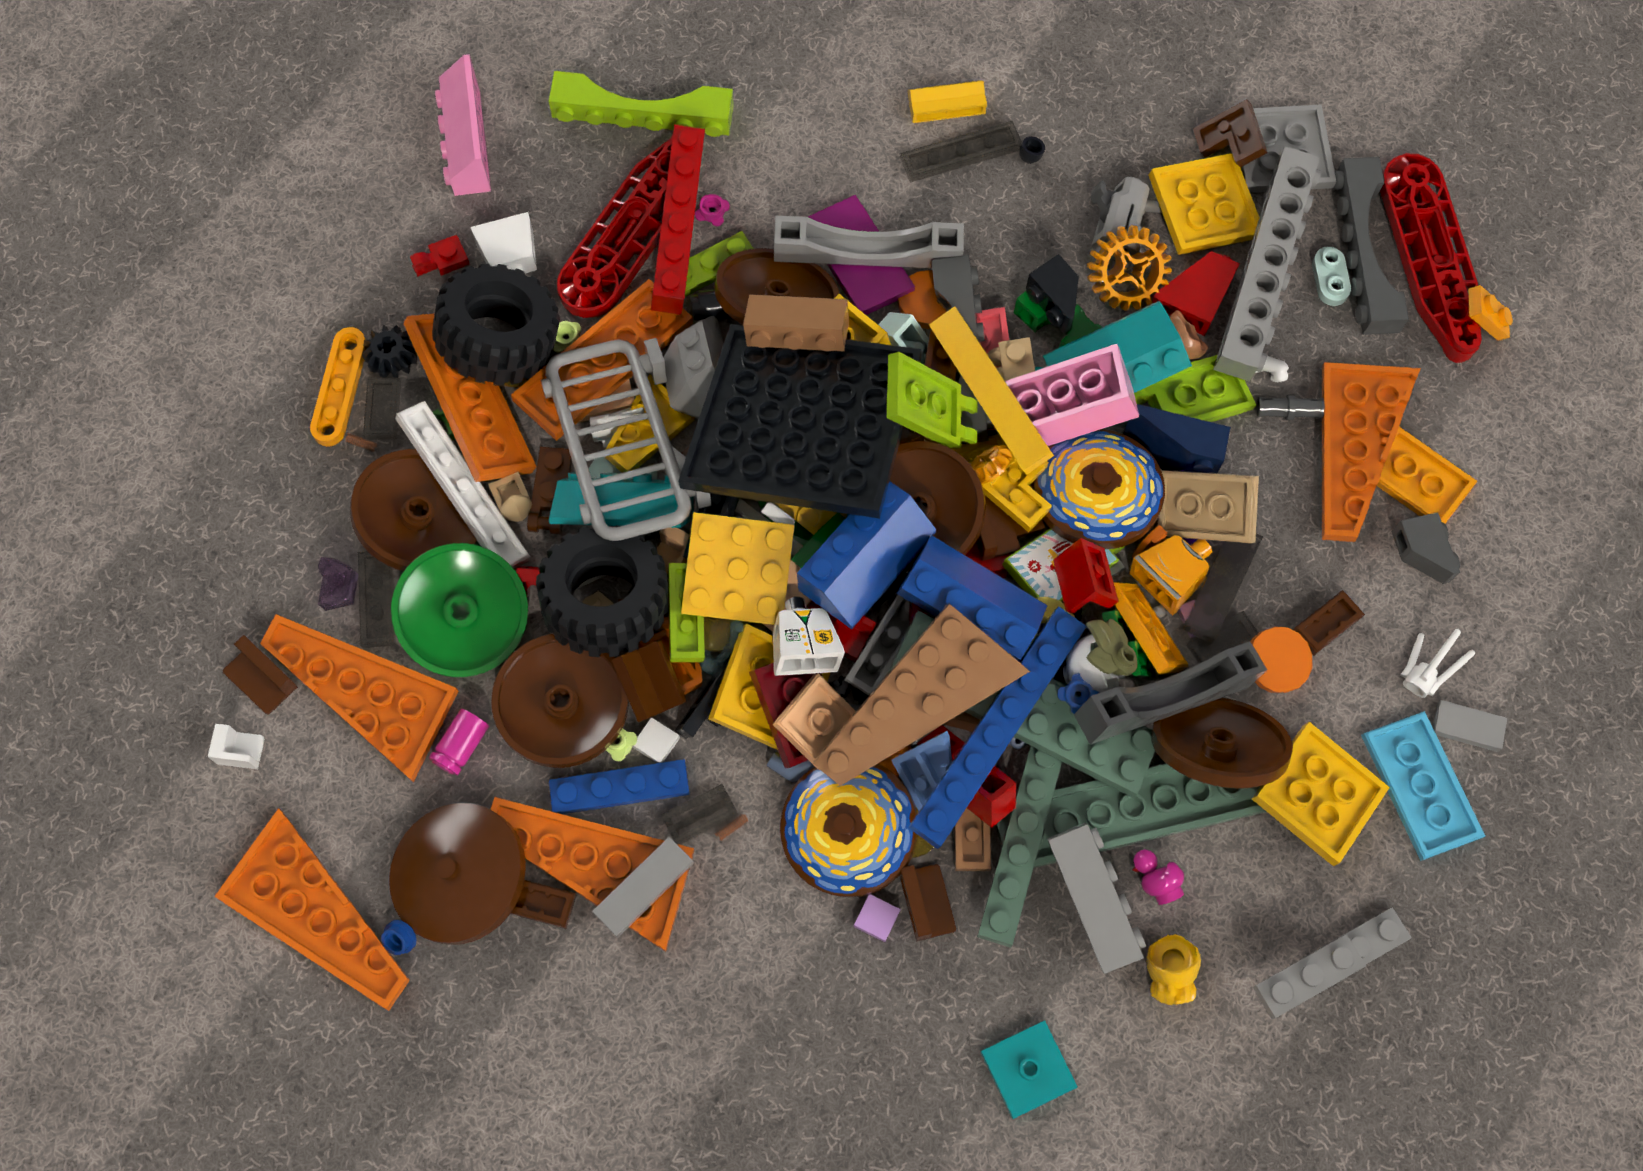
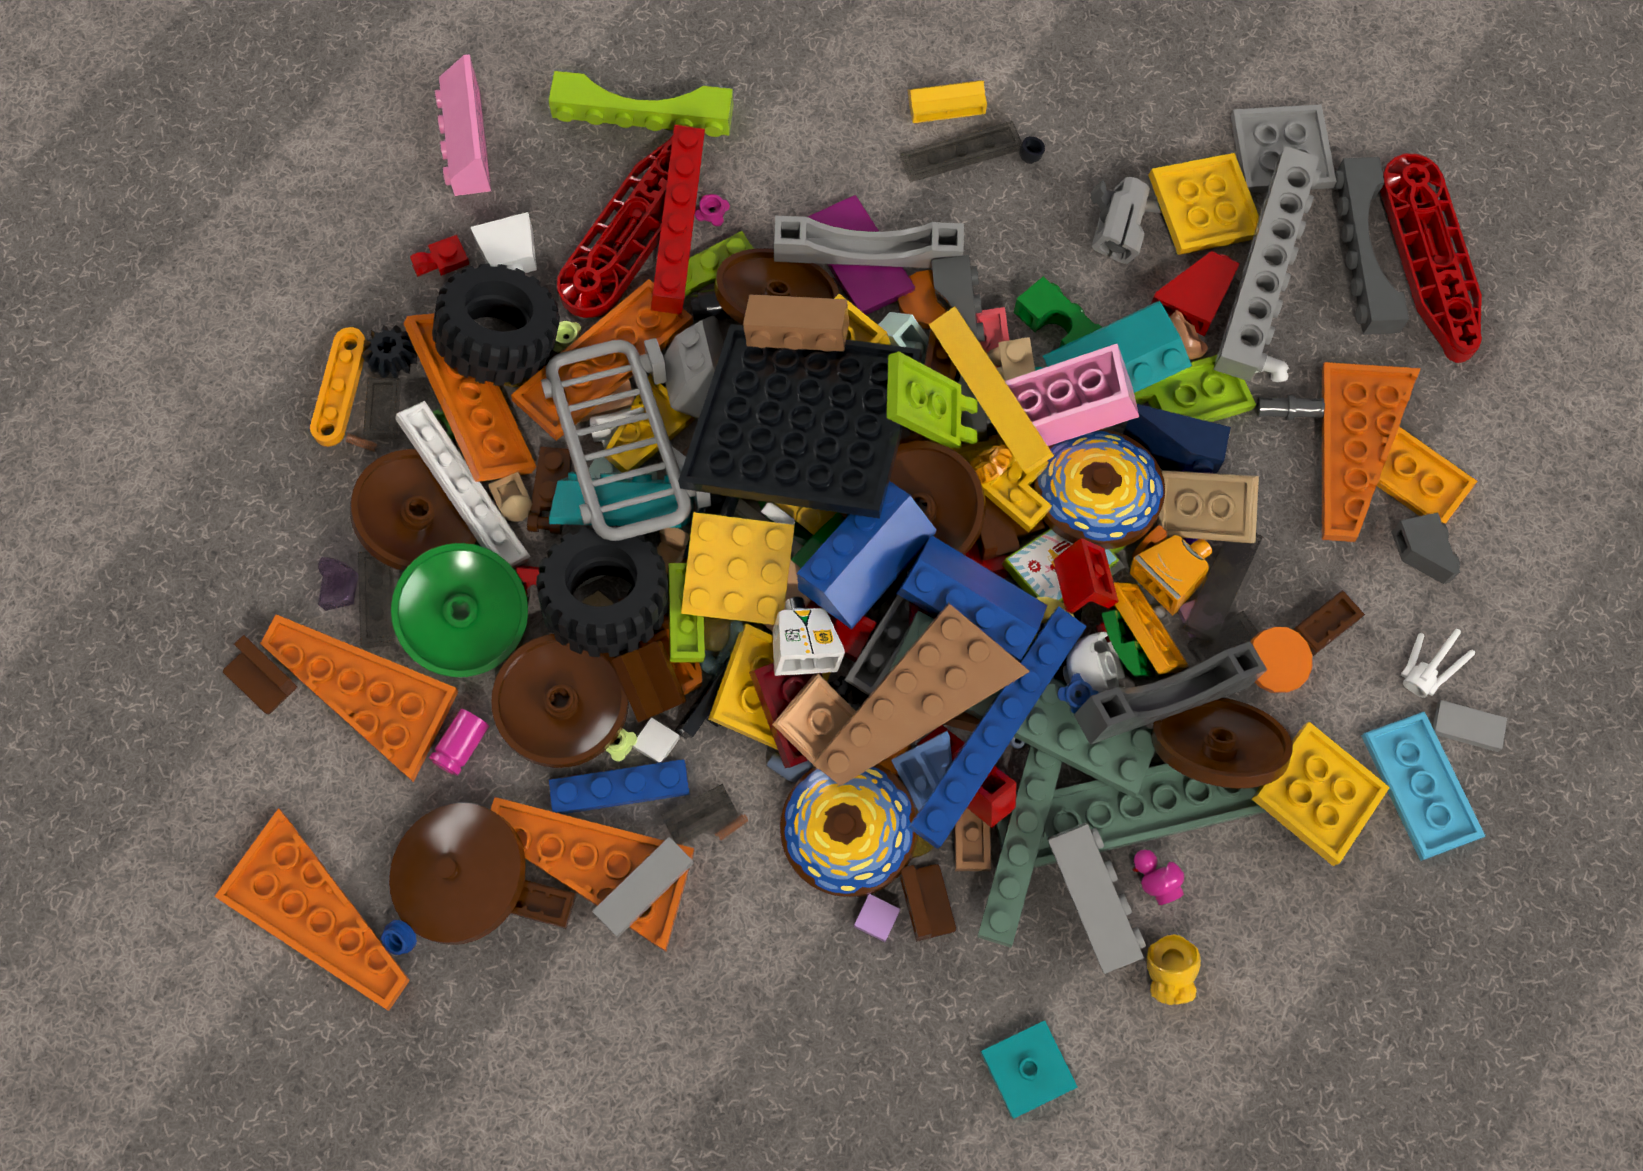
(235, 748): white panel -> none
(1055, 290): black slope -> none
(1113, 651): olive plate -> none
(1141, 261): light orange gear -> none
(1234, 128): reddish brown plate -> none
(1330, 274): light aqua plate -> none
(1331, 963): light grey bracket -> none
(1489, 313): light orange plate -> none

